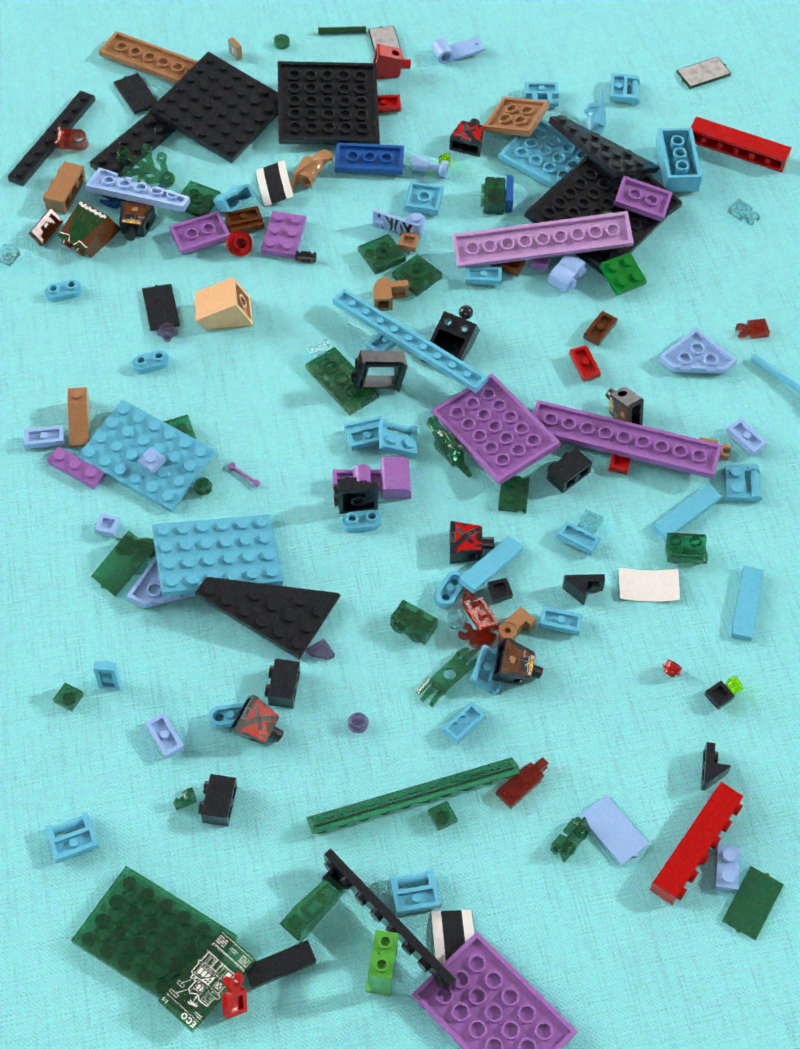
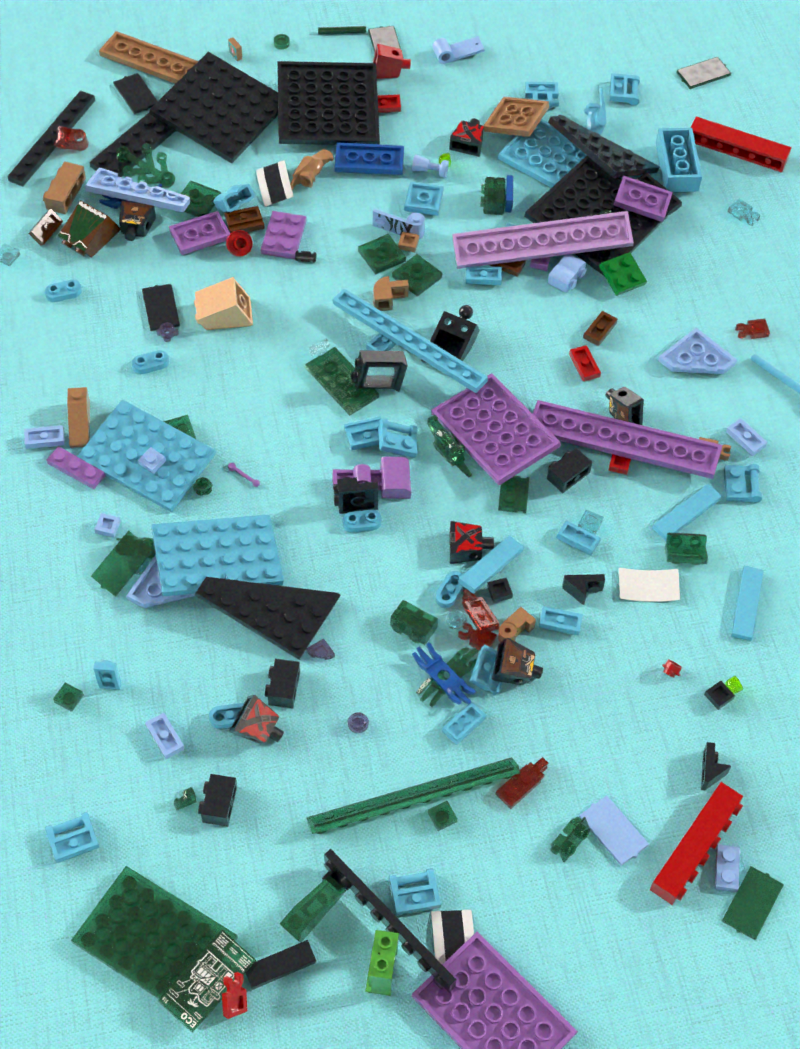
(436, 665): none -> blue piece

